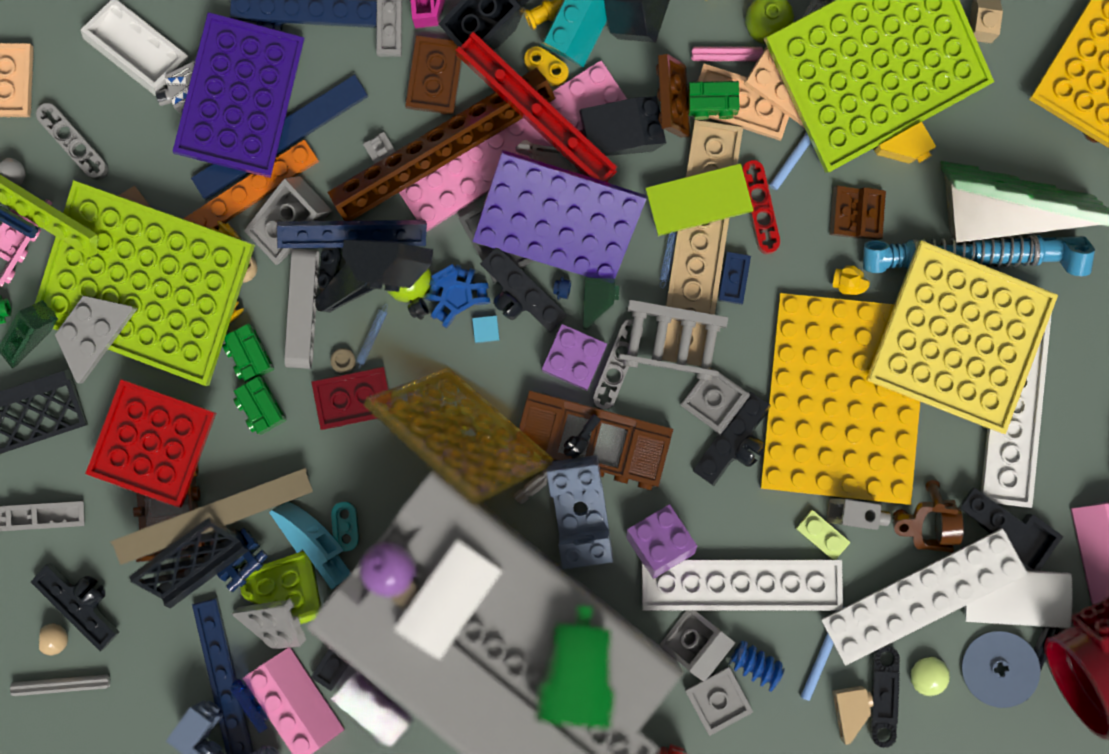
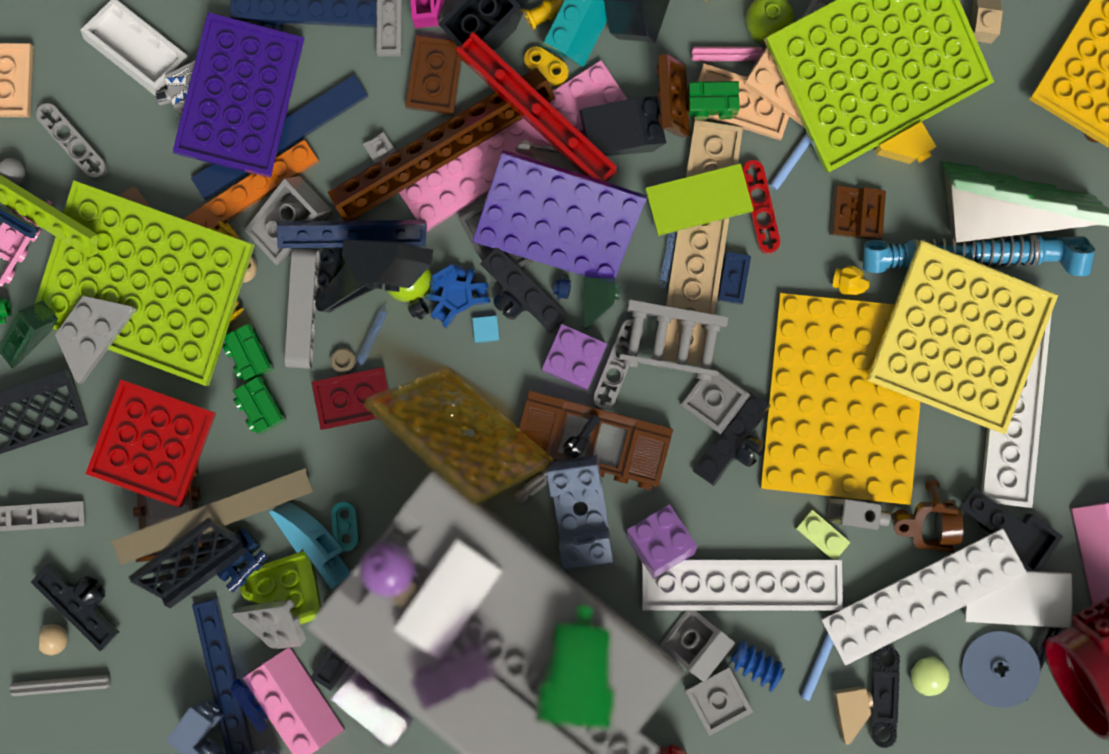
(454, 675): none -> clear purple wedge

